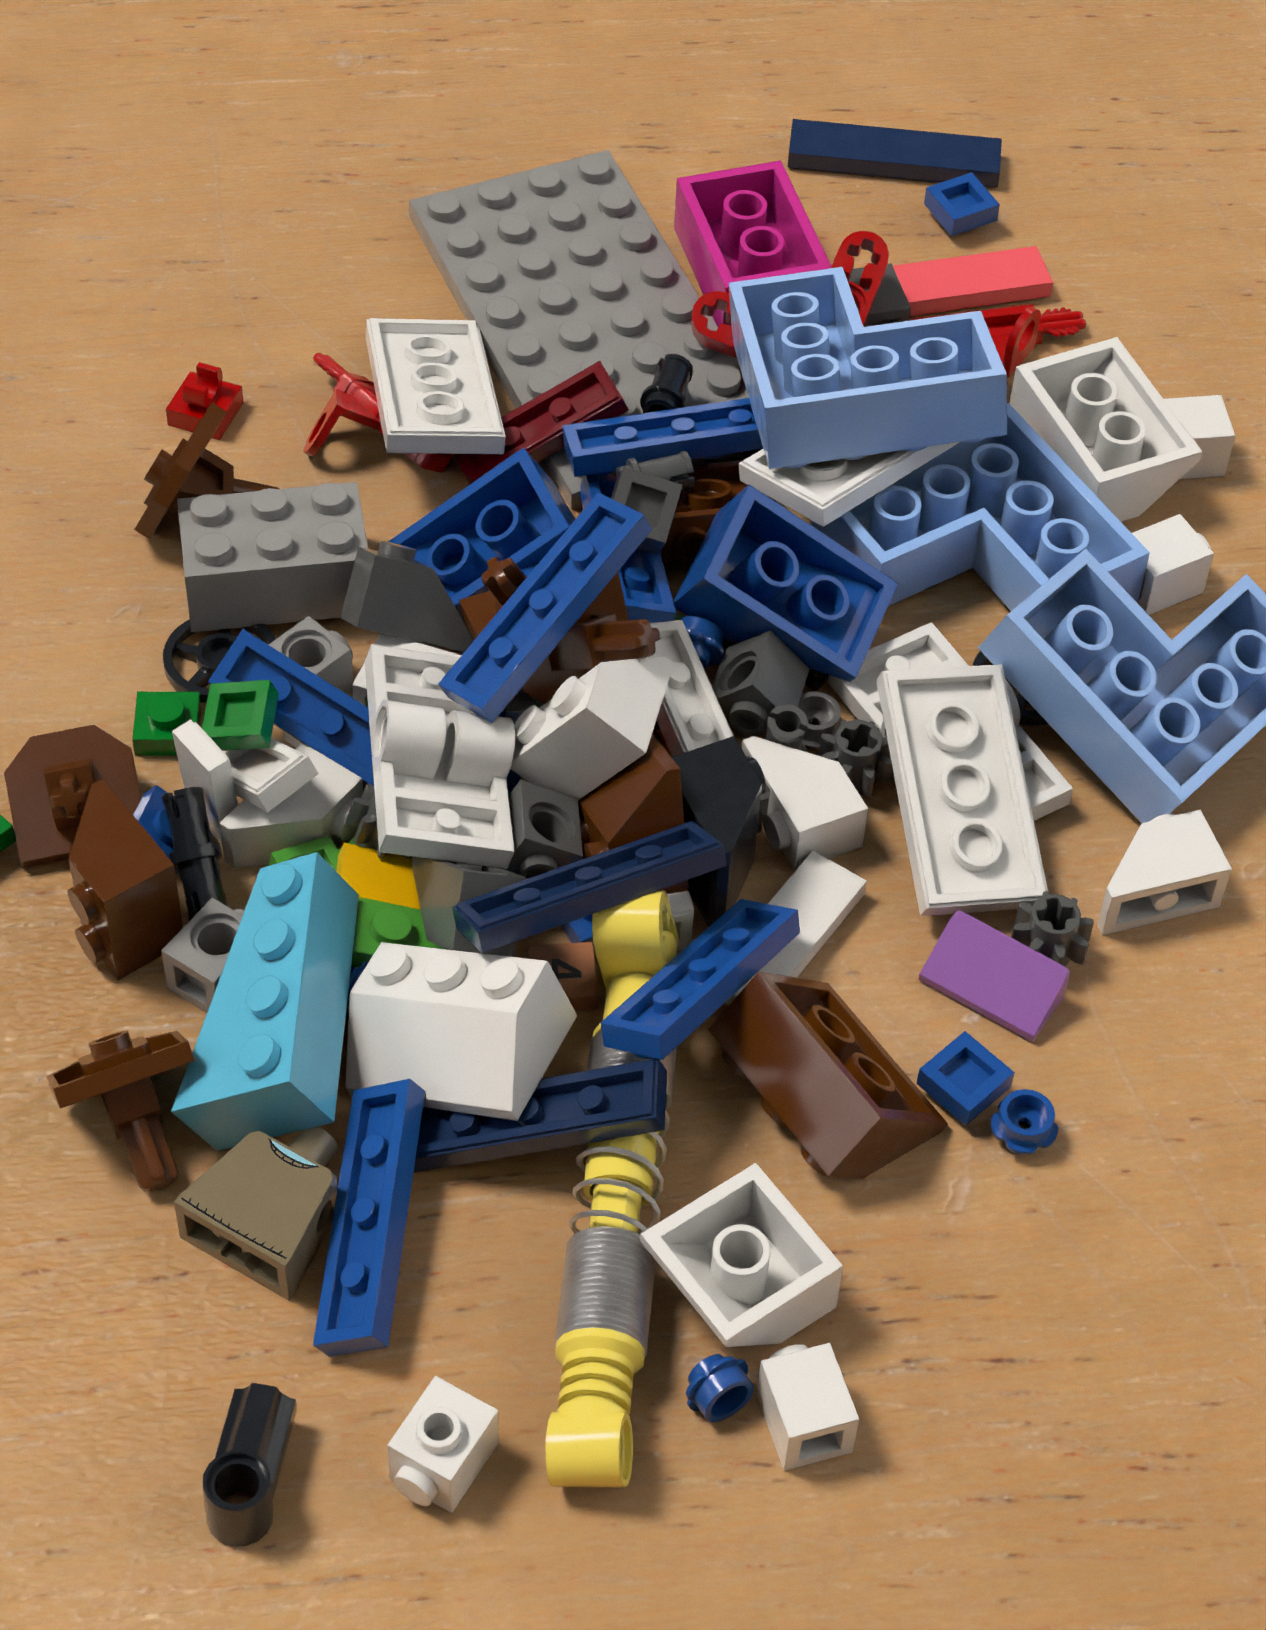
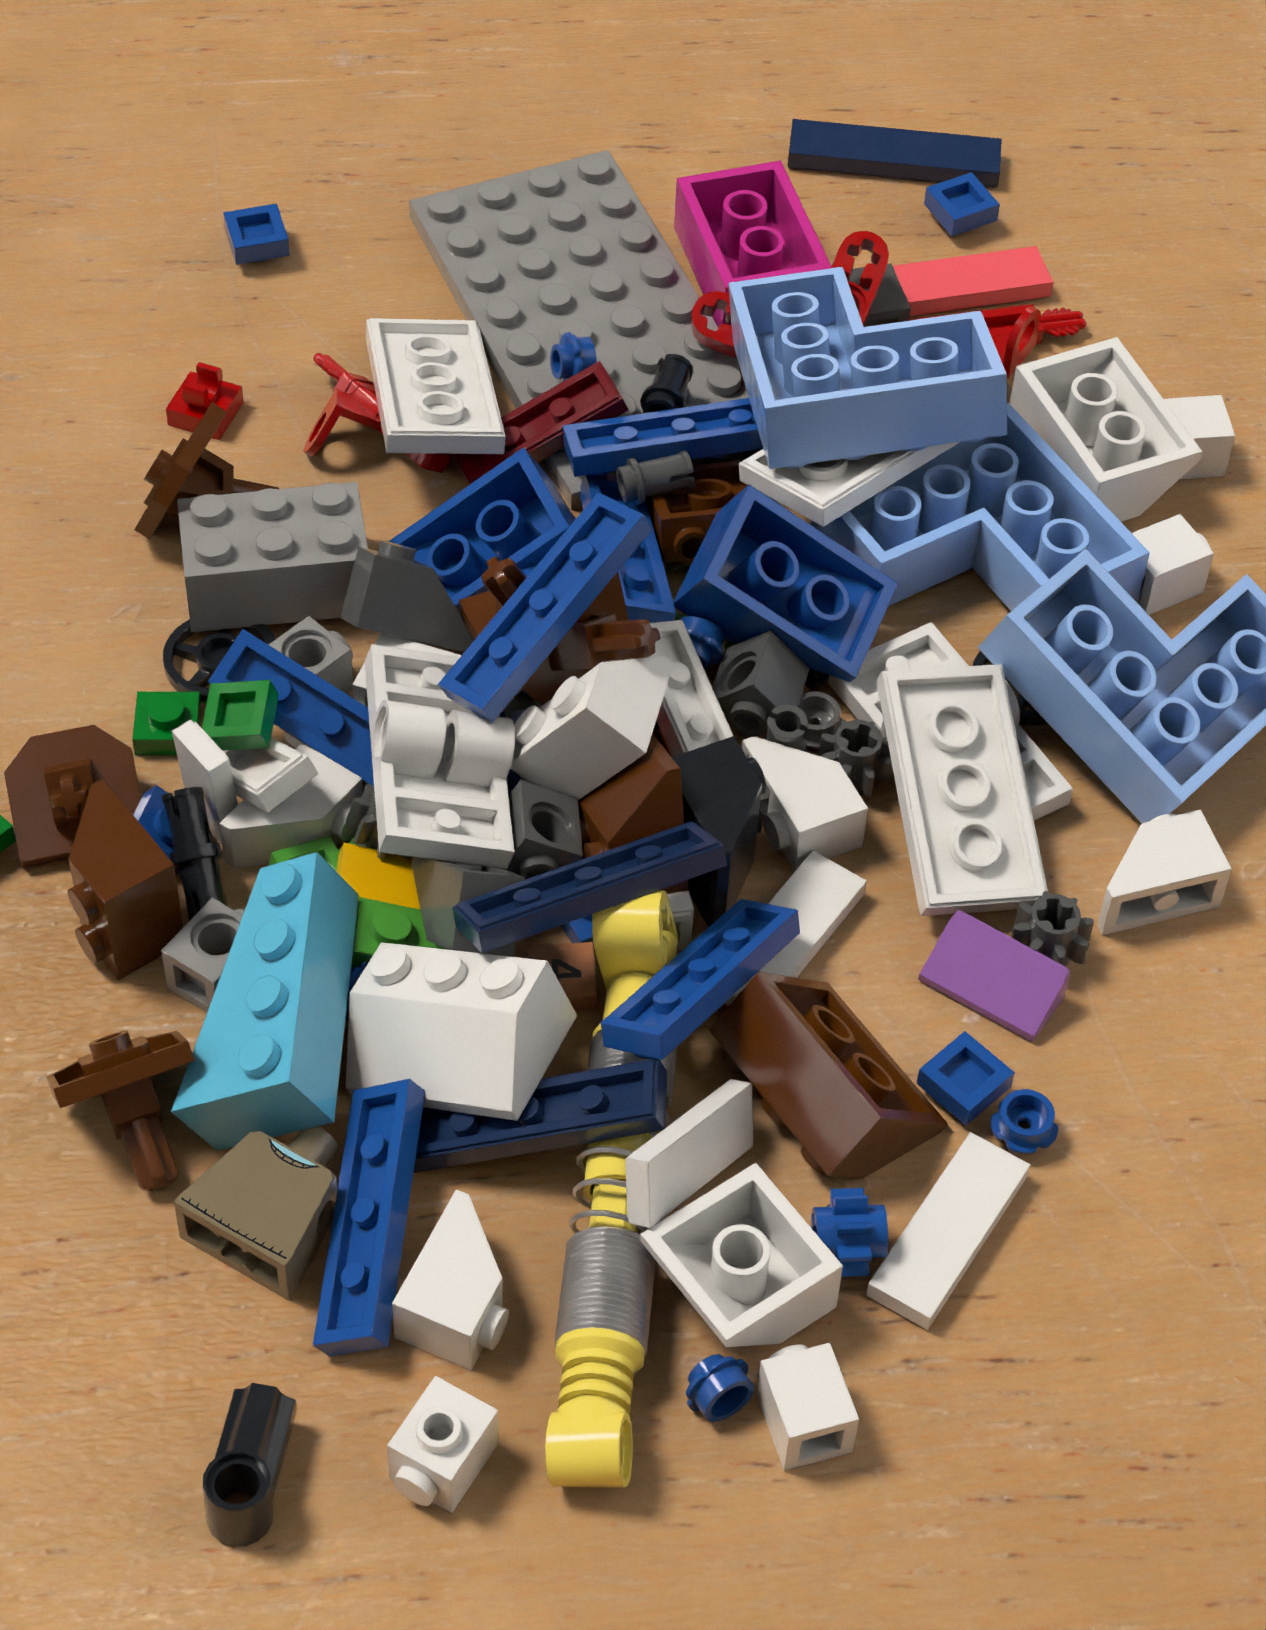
(256, 234): none -> blue plate
(453, 1290): none -> white slope
(571, 356): none -> blue plate
(651, 497): dark grey brick -> none
(689, 1153): none -> white tile
(852, 1229): none -> blue gear
(948, 1230): none -> white tile

